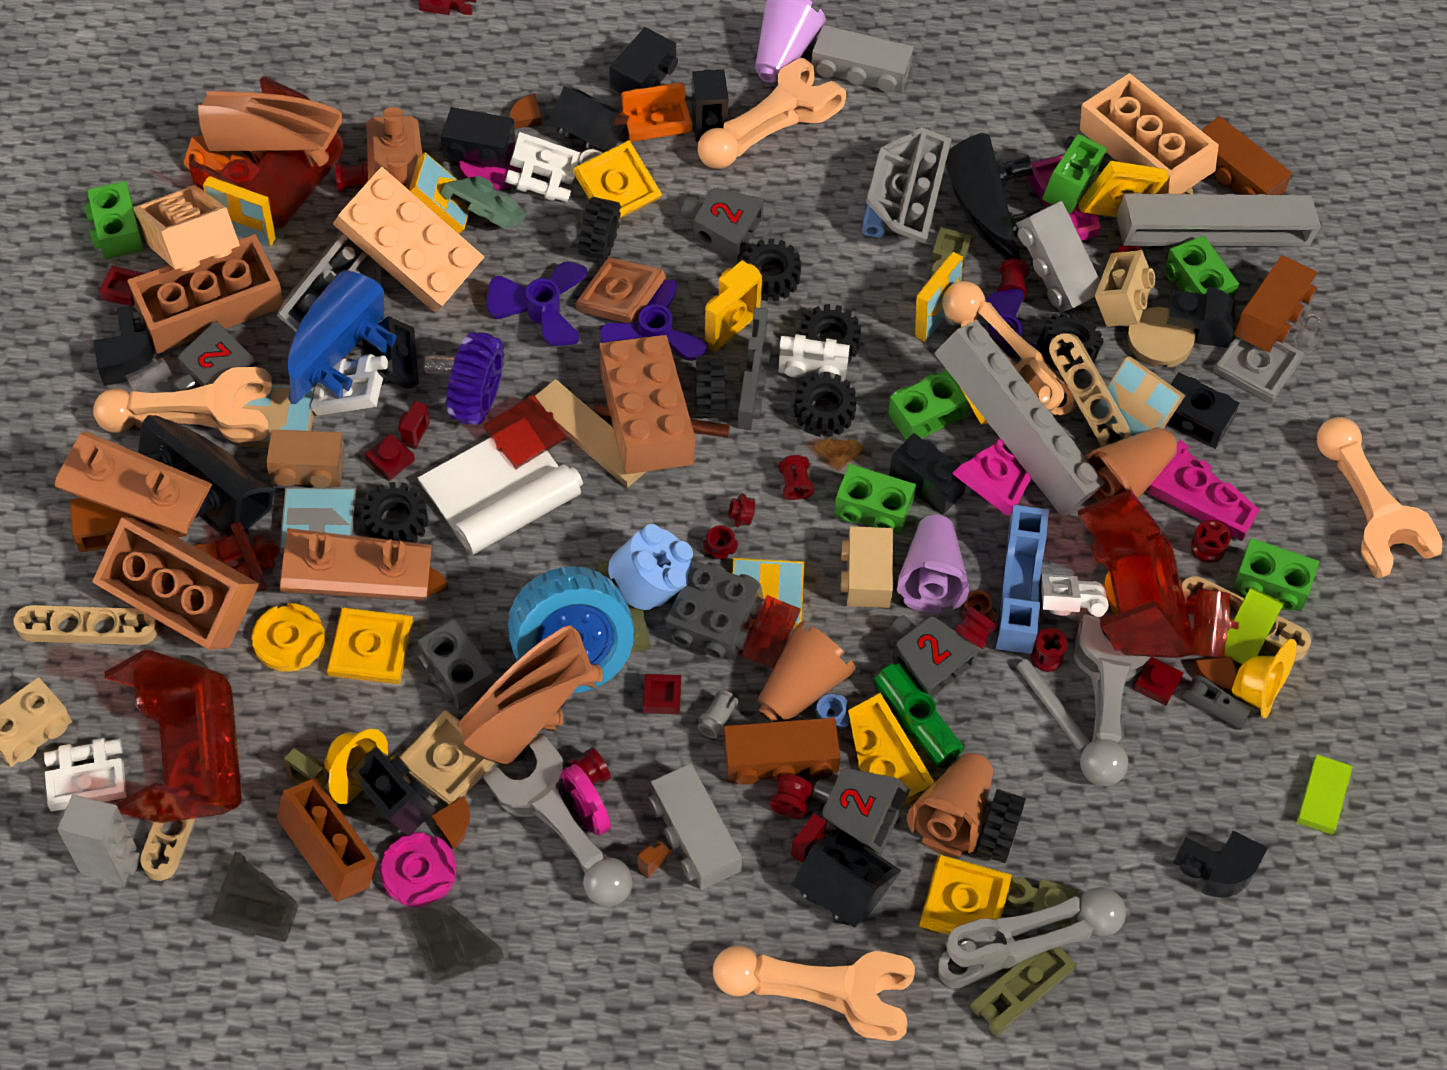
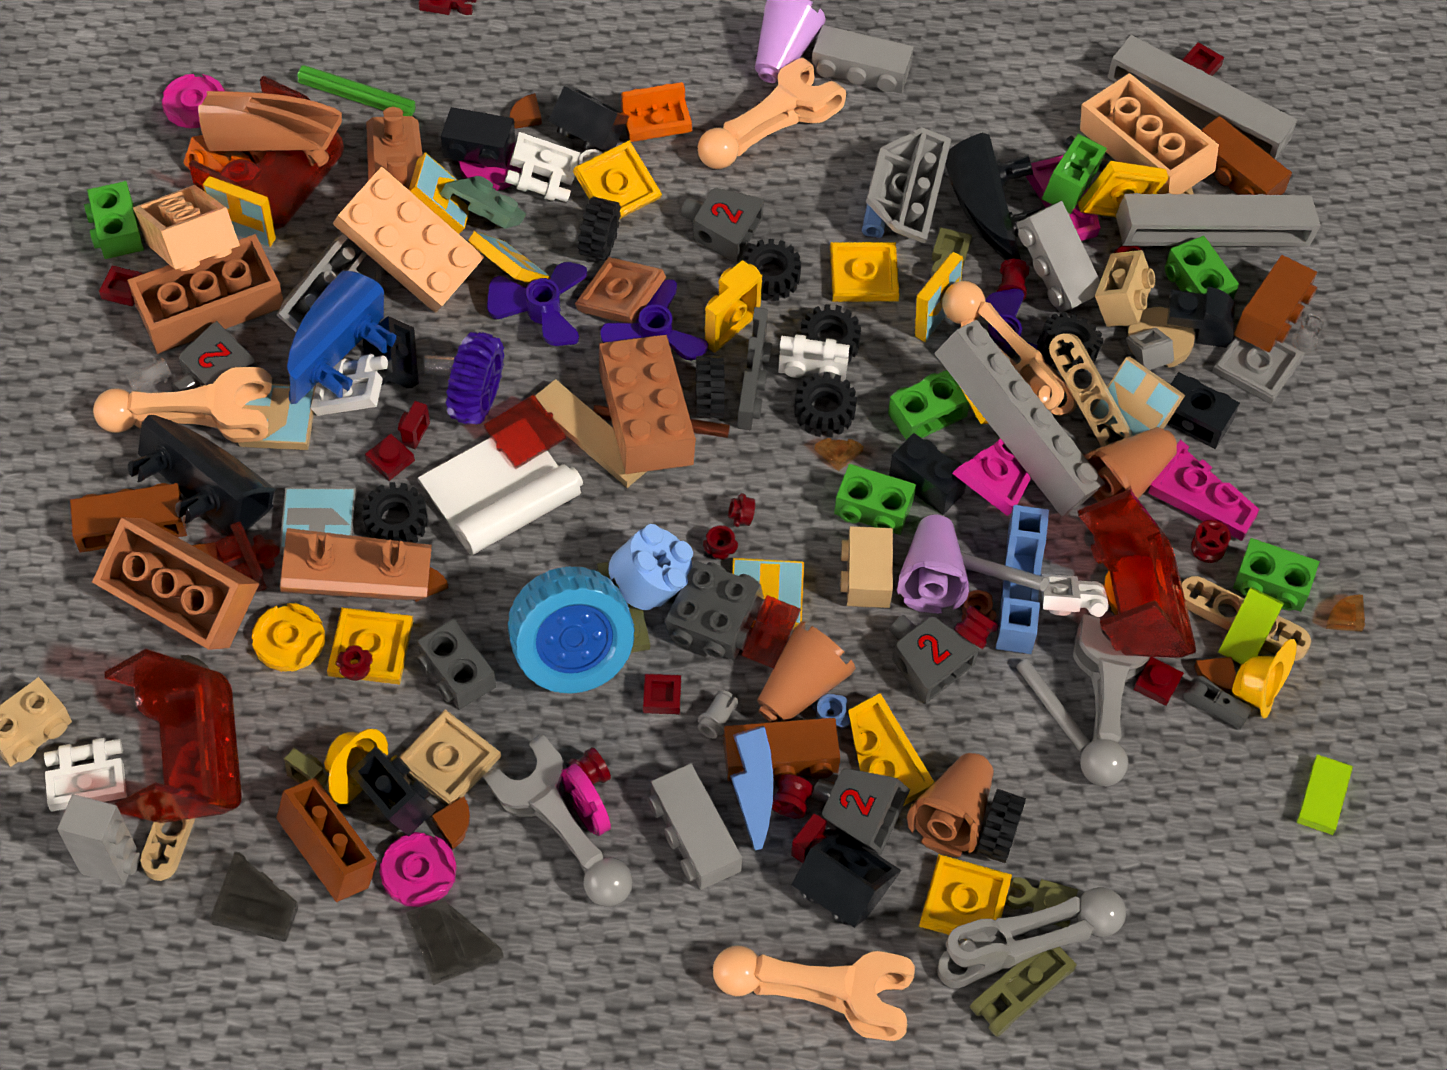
(85, 629): tan beam -> none
(124, 353): black brick -> none
(131, 483): nougat piece -> none
(185, 111): none -> dark pink tile
(305, 458): medium nougat brick -> none
(351, 176): dark red bush -> none
(354, 90): none -> bright green axle
(354, 671): none -> dark red plate
(507, 258): none -> yellow tile
(529, 697): nougat piece -> none
(643, 62): black brick -> none
(651, 858): dark orange tile -> none
(709, 101): black brick -> none
(755, 783): none -> medium blue slope
(800, 471): dark red bush -> none
(864, 271): none -> yellow tile
(929, 732): green piece -> none
(1005, 572): none -> light grey bar
(1045, 647): dark red bush -> none
(1151, 348): none -> light grey slope
(1202, 96): none -> light grey brick
(1204, 59): none -> dark red plate
(1210, 621): clear red hips -> none
(1225, 872): black brick -> none
(1347, 614): none -> clear orange tile
(1386, 518): light nougat piece -> none

